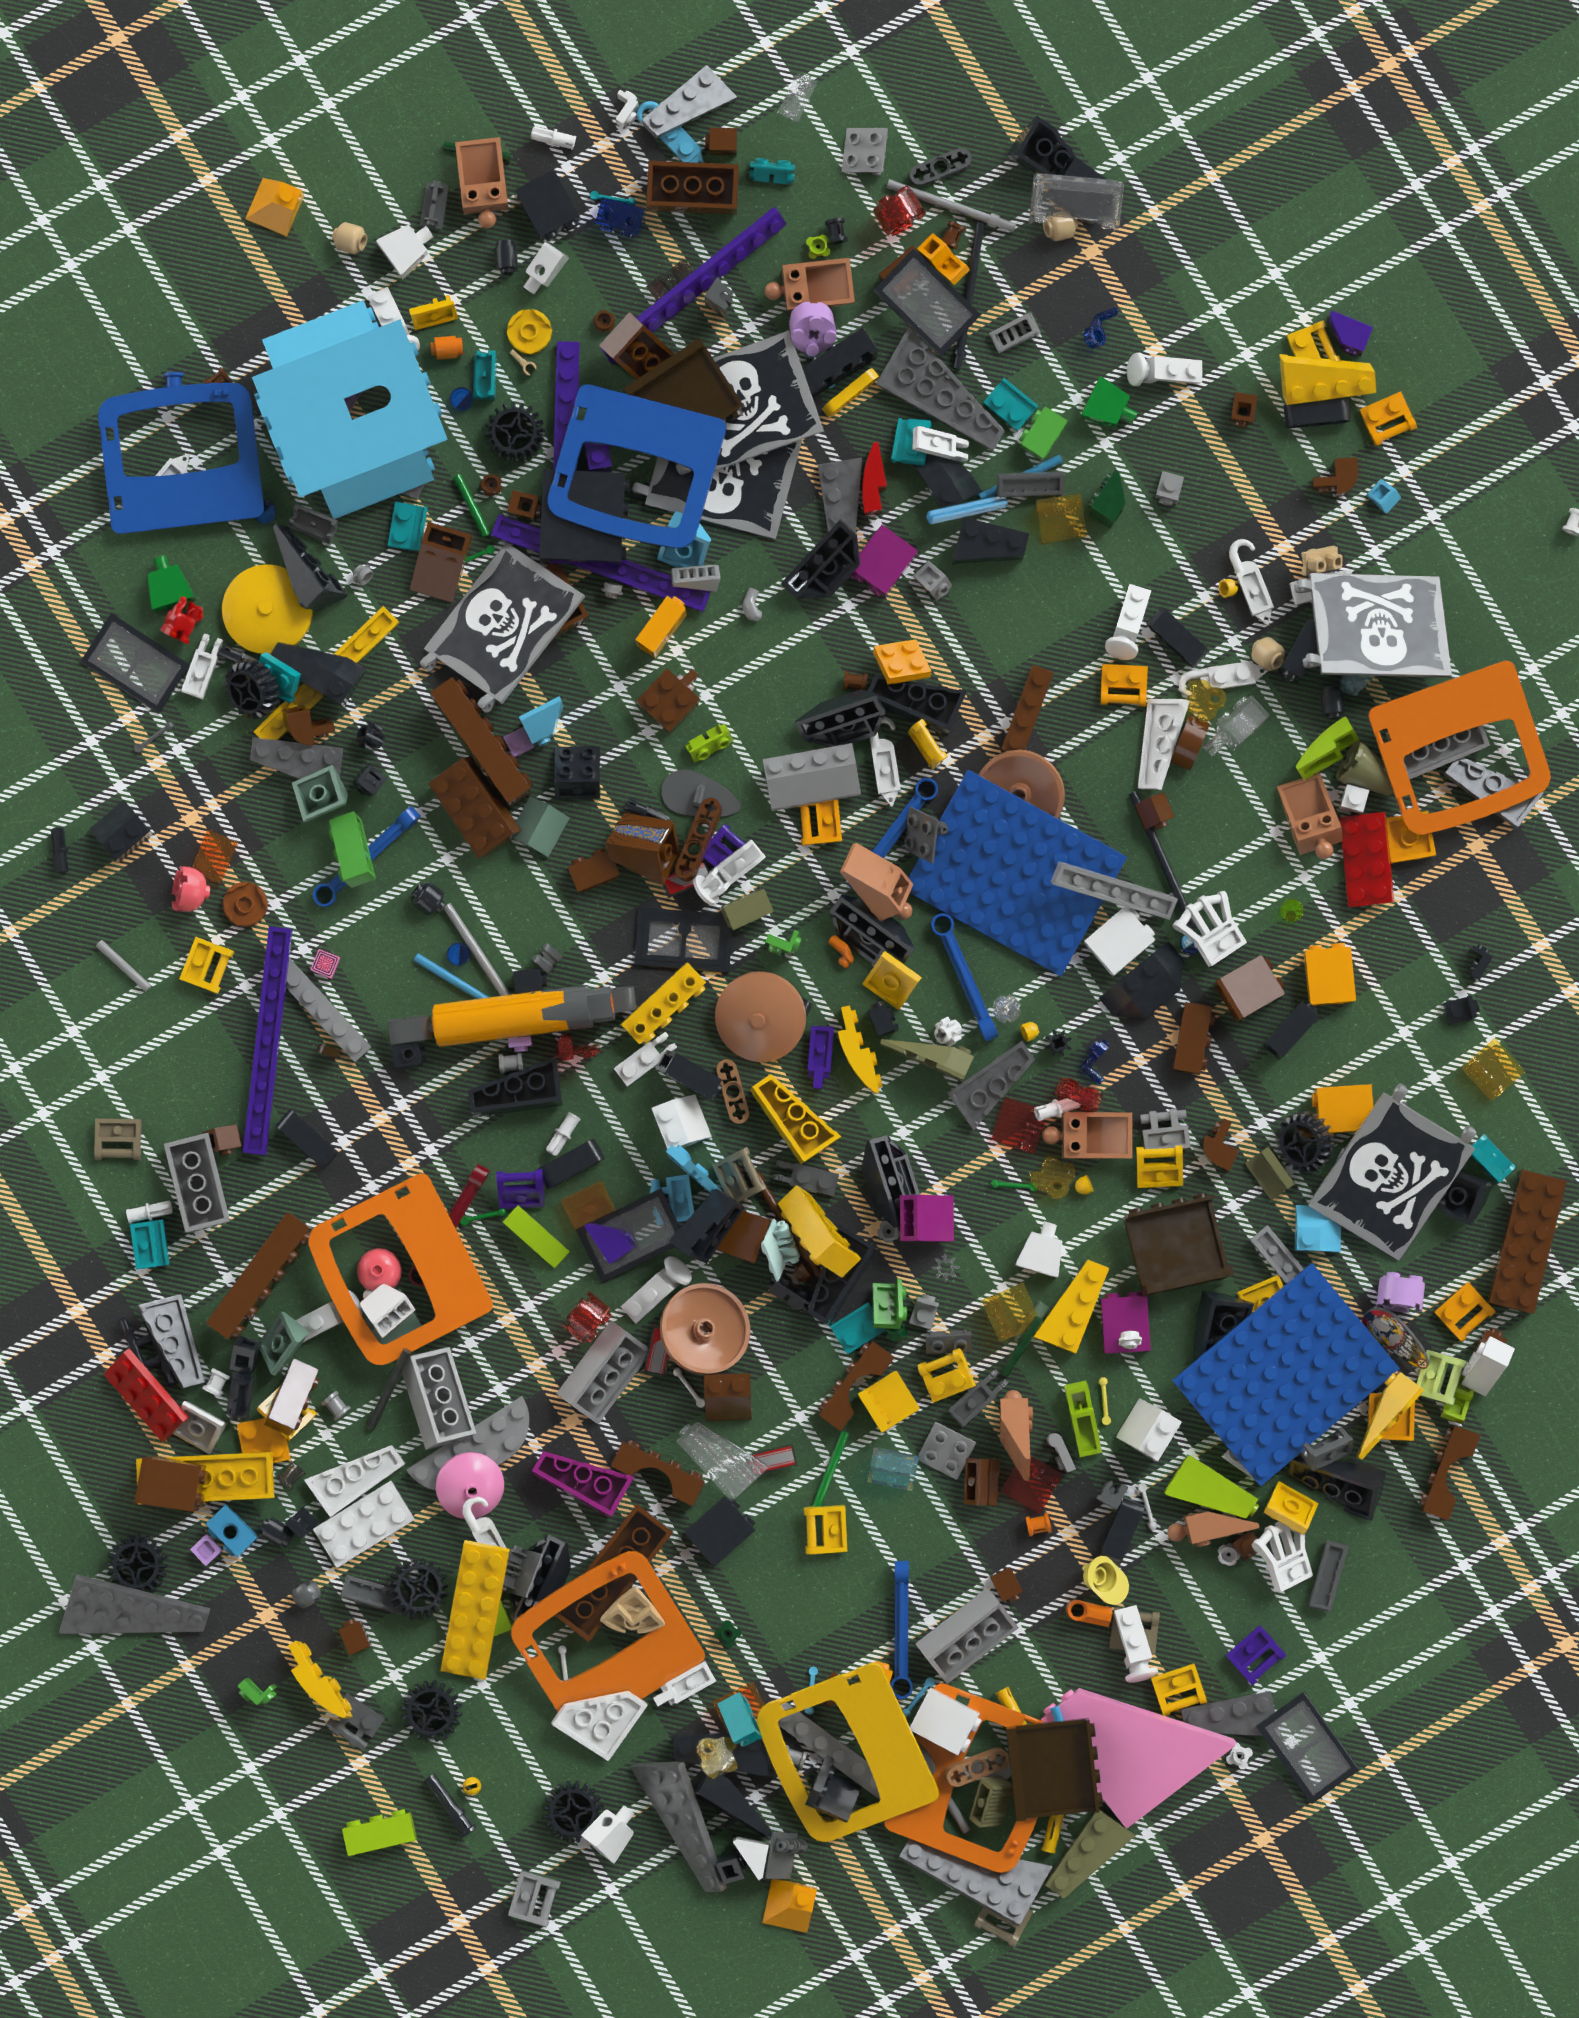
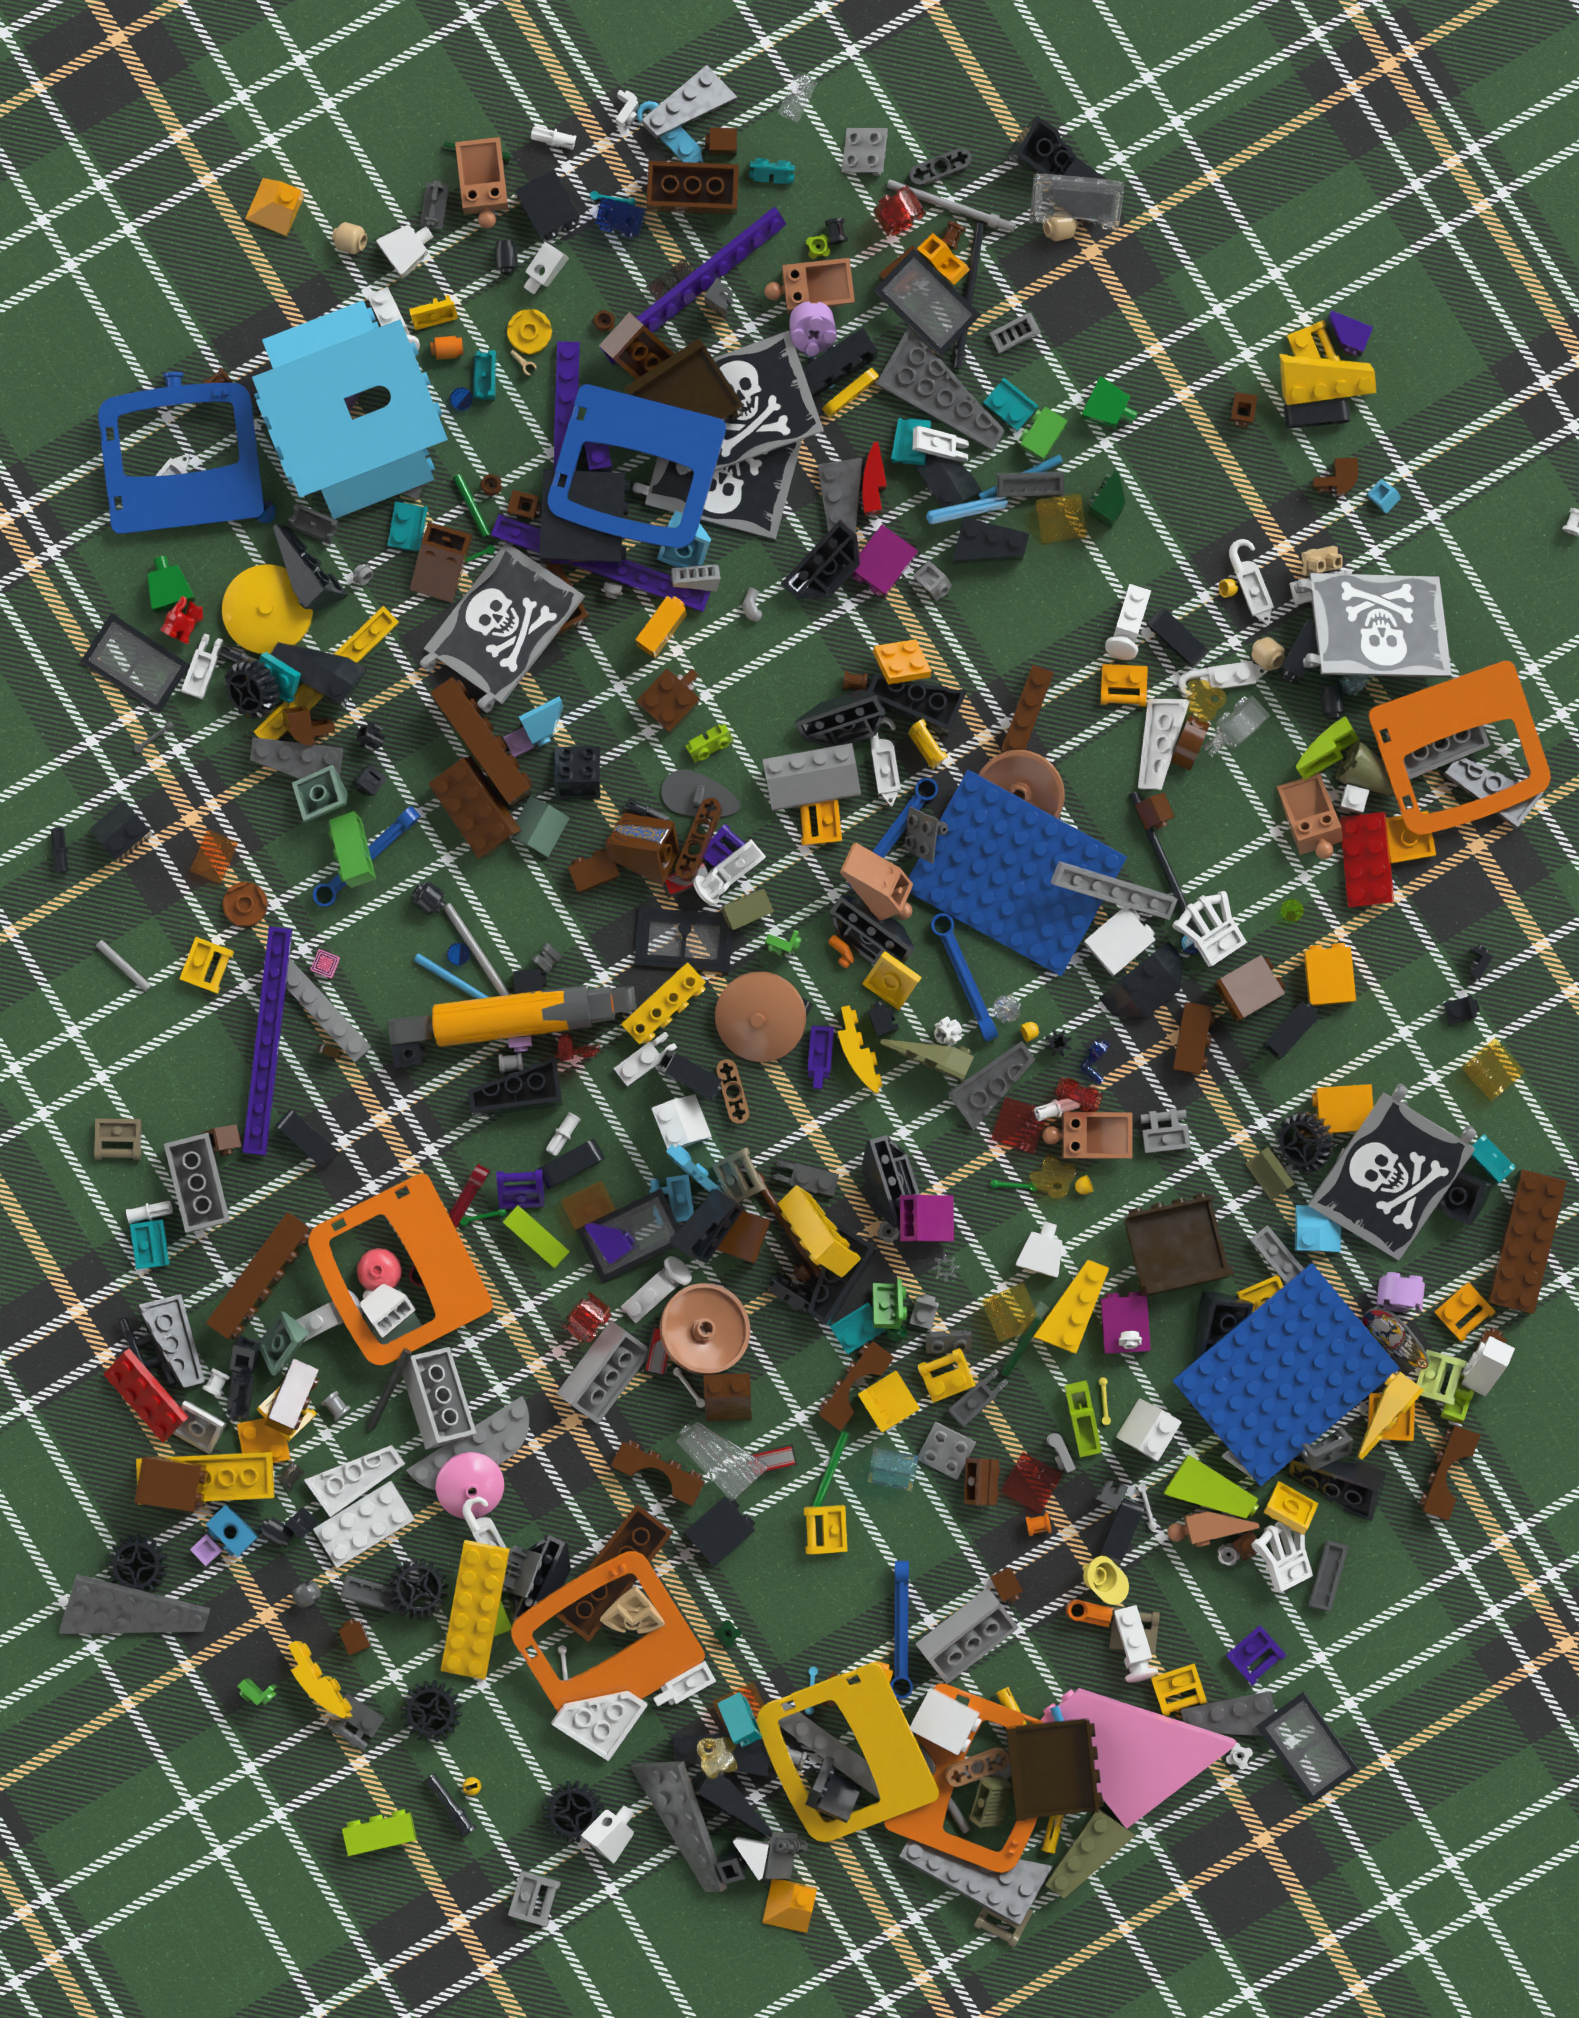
(189, 889): coral cylinder -> none
(504, 429): black gear -> none
(589, 1484): magenta wedge -> none
(779, 1247): light aqua hinge -> none
(795, 1122): yellow wedge -> none
(928, 1683): medium azure hinge -> none
(1014, 1430): nougat slope -> none
(1094, 335): clear blue plate -> none
(1161, 1173): yellow plate -> none
(1163, 369): white piece -> none
(1169, 488): light grey bracket -> none
(1215, 1150): reddish brown brick -> none
(1384, 412): light orange plate -> none

